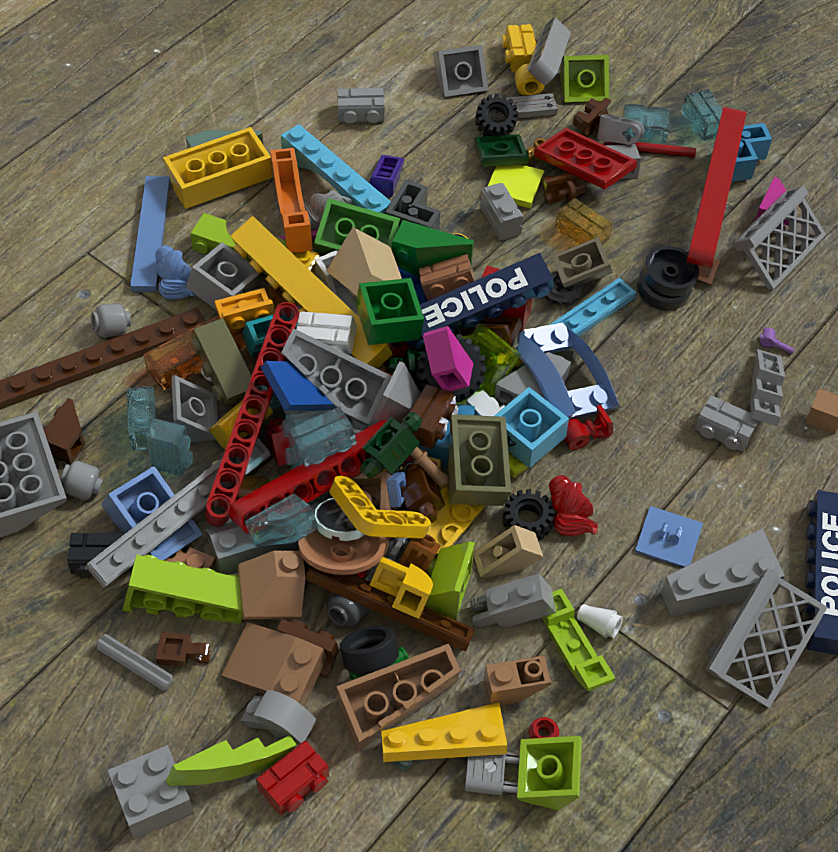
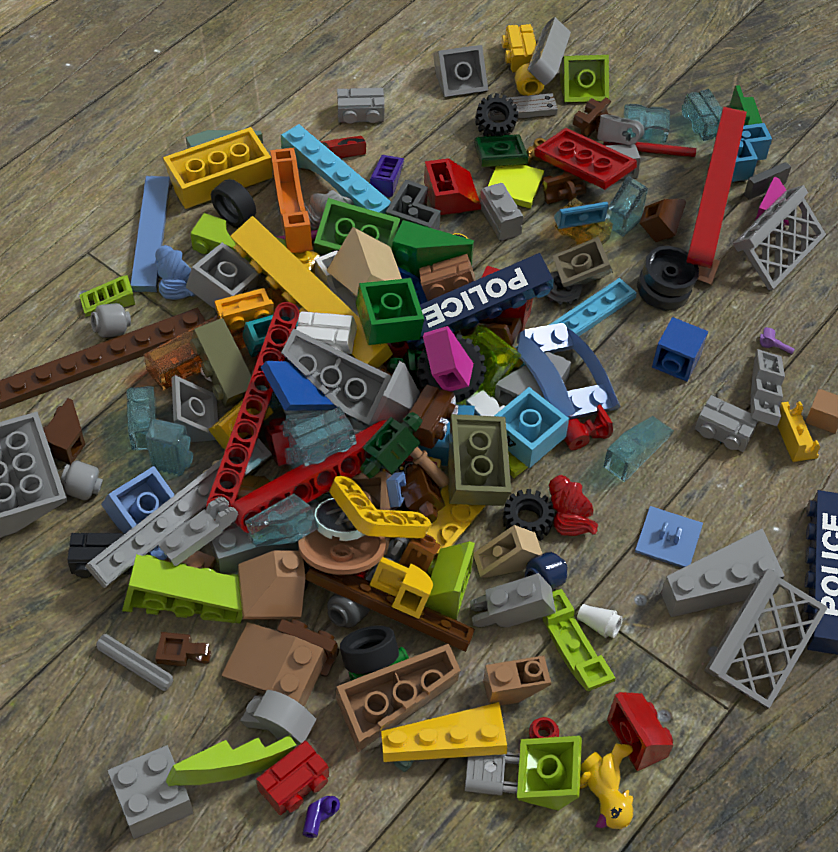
(118, 287): none -> lime slope
(198, 531): none -> light grey hinge
(233, 202): none -> black tyre
(318, 812): none -> dark purple arm
(346, 146): none -> red slope
(450, 187): none -> red slope
(550, 567): none -> dark blue head
(581, 215): none -> dark azure slope
(603, 779): none -> yellow animal
(627, 206): none -> clear light blue slope
(635, 447): none -> clear light blue slope
(637, 725): none -> red slope
(662, 218): none -> reddish brown slope
(679, 349): none -> blue head
(747, 104): none -> green panel
(760, 183): none -> dark grey tile
(796, 434): none -> yellow hinge

